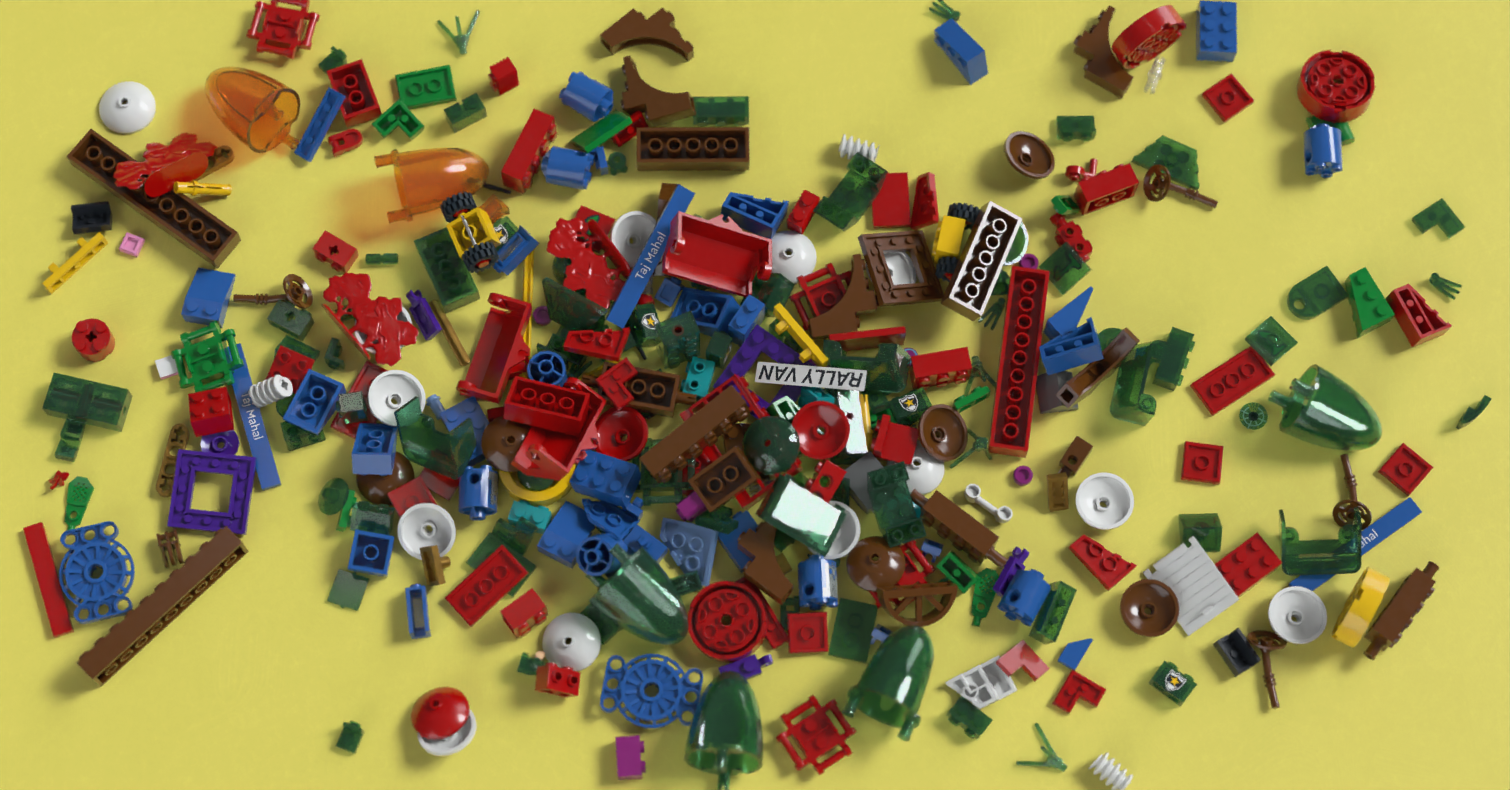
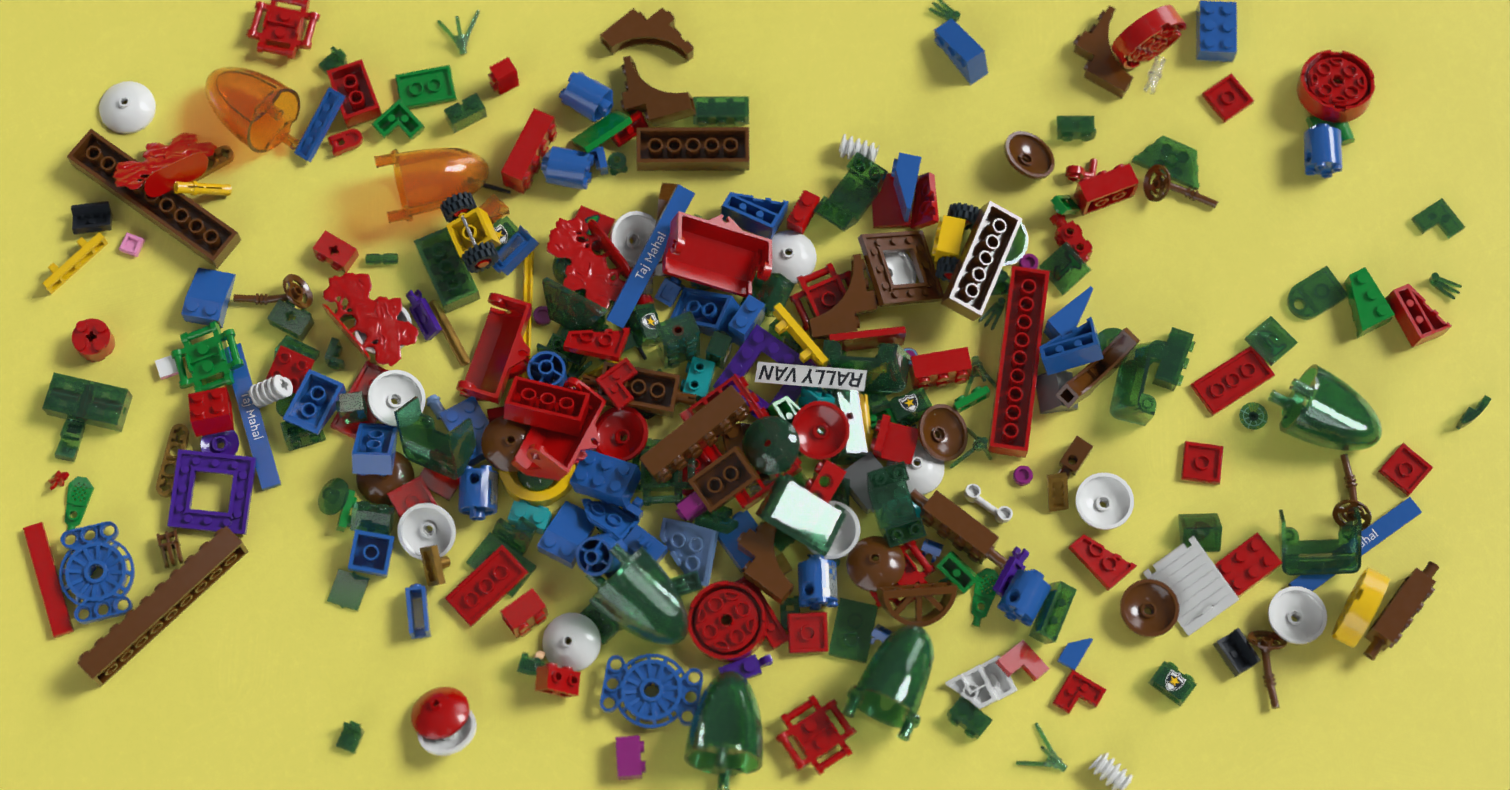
(905, 175): none -> blue slope

